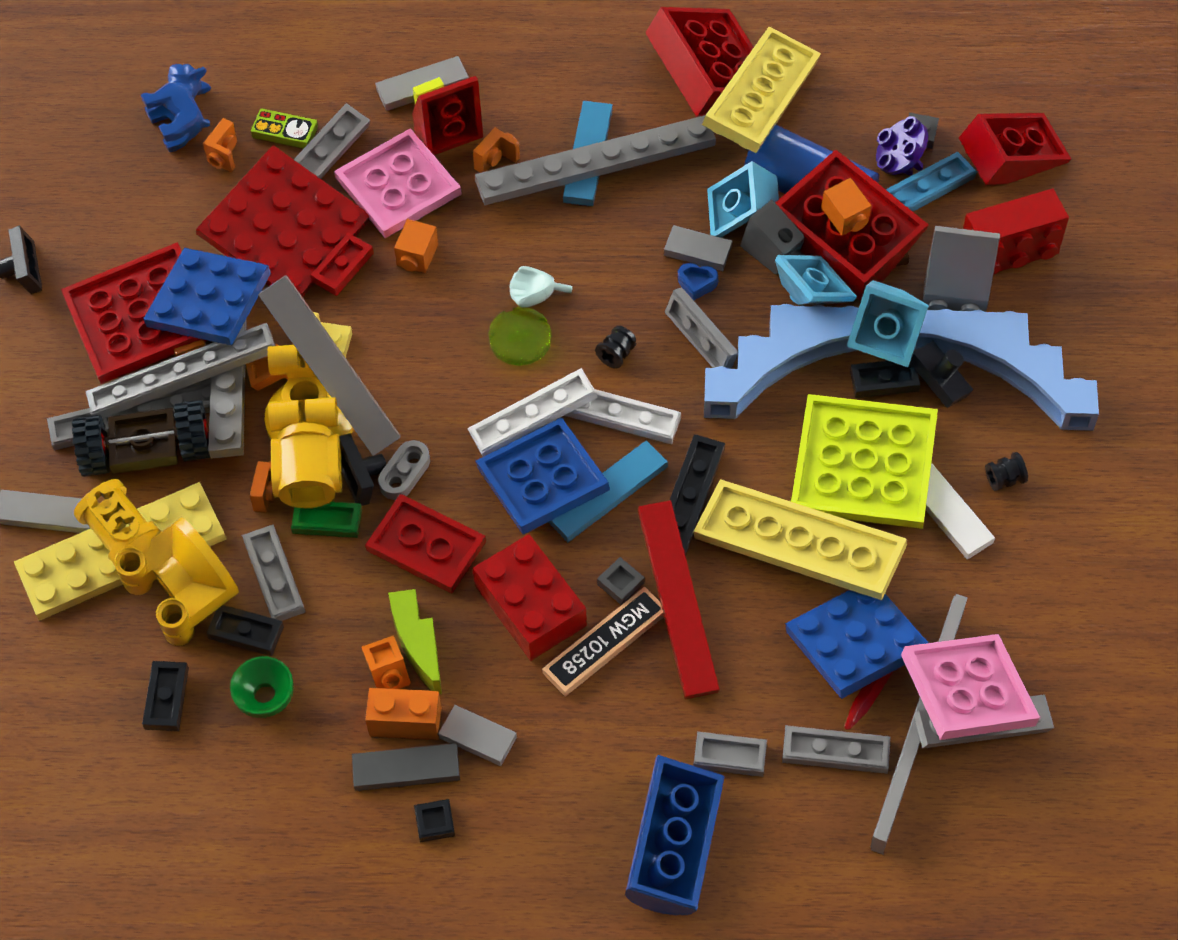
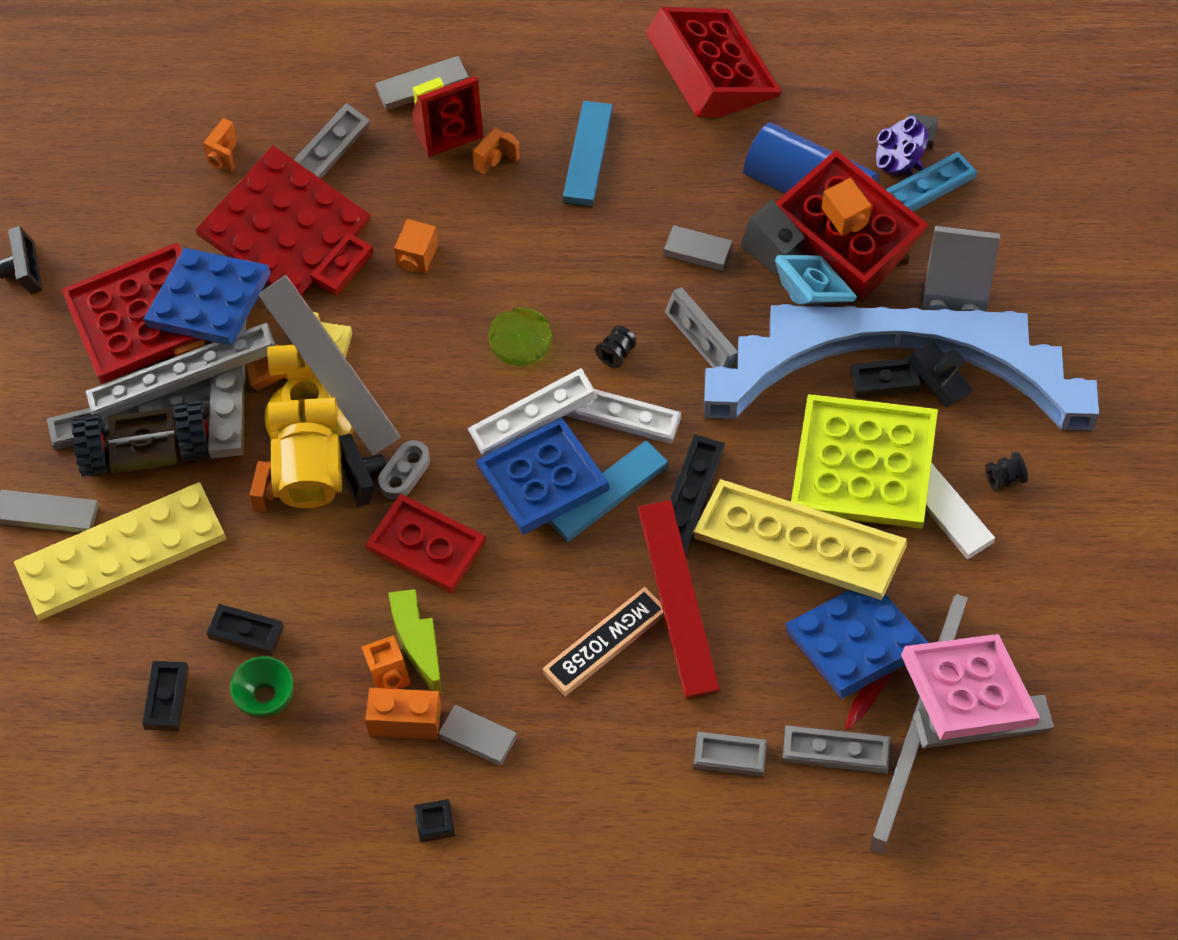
(174, 557): yellow piece -> none
(177, 103): blue animal -> none
(273, 573): light grey tile -> none
(284, 128): tile -> none
(332, 519): green tile -> none
(398, 182): bright pink plate -> none
(405, 767): dark grey tile -> none
(530, 597): red brick -> none
(533, 286): light aqua piece -> none
(594, 160): light grey plate -> none
(620, 581): dark grey plate -> none
(674, 837): blue brick -> none
(697, 280): blue tile -> none
(739, 197): medium azure slope -> none
(761, 90): light yellow plate -> none
(888, 323): medium azure slope -> none
(1012, 146): red slope -> none
(1027, 226): red brick -> none

